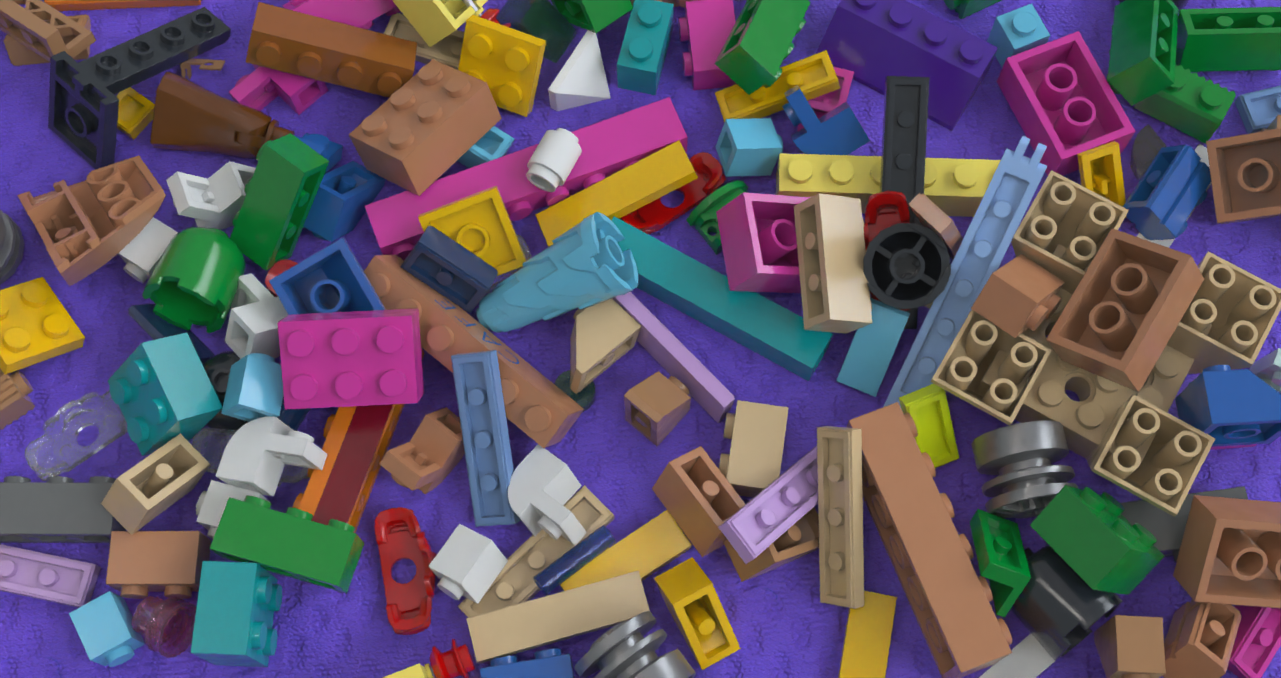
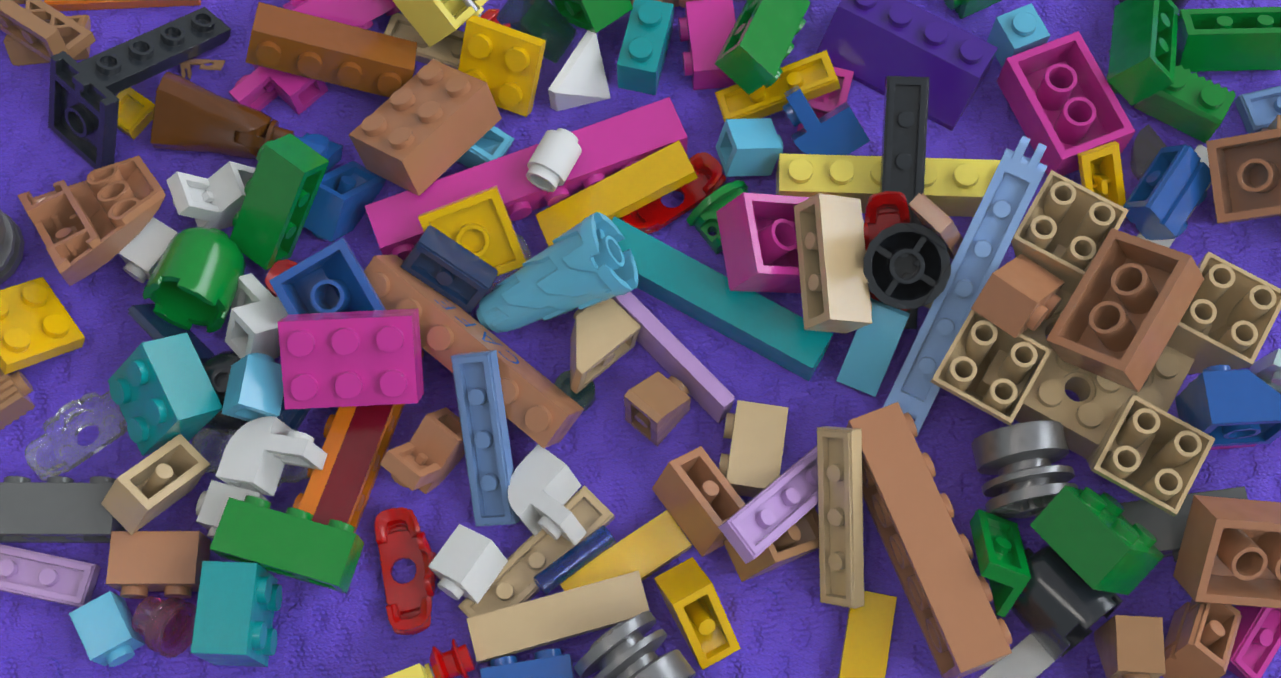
(933, 423): neon yellow tile -> none

